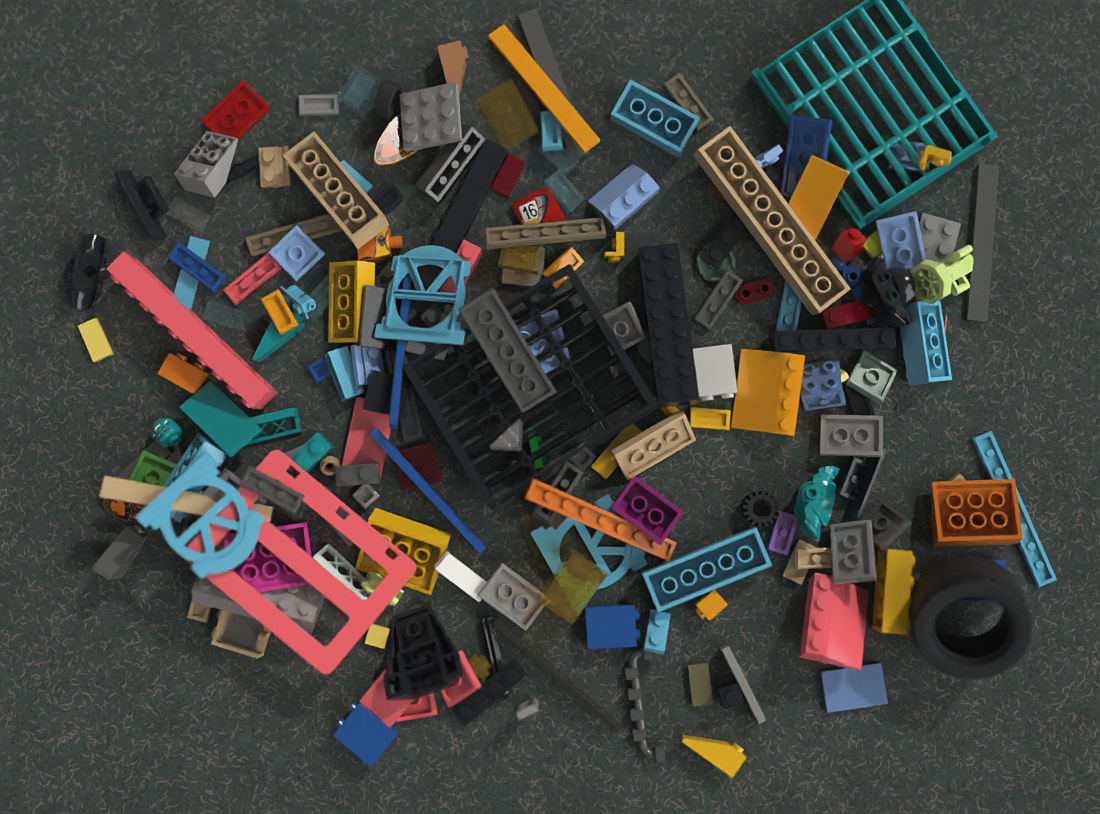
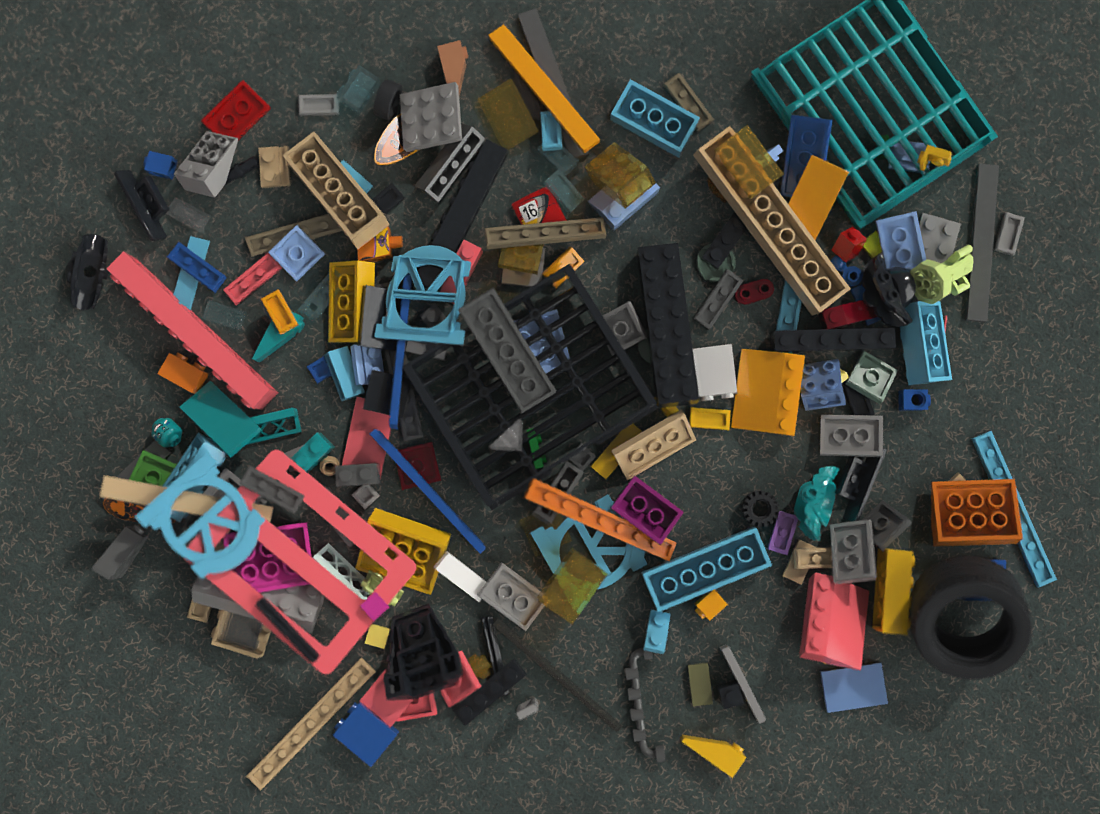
(95, 340): light yellow tile -> none
(160, 165): none -> blue brick
(287, 630): none -> black axle
(298, 300): medium azure hinge -> none
(310, 724): none -> tan tile
(374, 606): none -> dark pink tile
(508, 175): dark red tile -> none
(612, 626): blue brick -> none
(618, 245): yellow bracket -> none
(620, 175): none -> clear yellow brick
(748, 162): none -> clear yellow tile
(906, 404): none -> blue brick
(1009, 233): none -> light grey tile

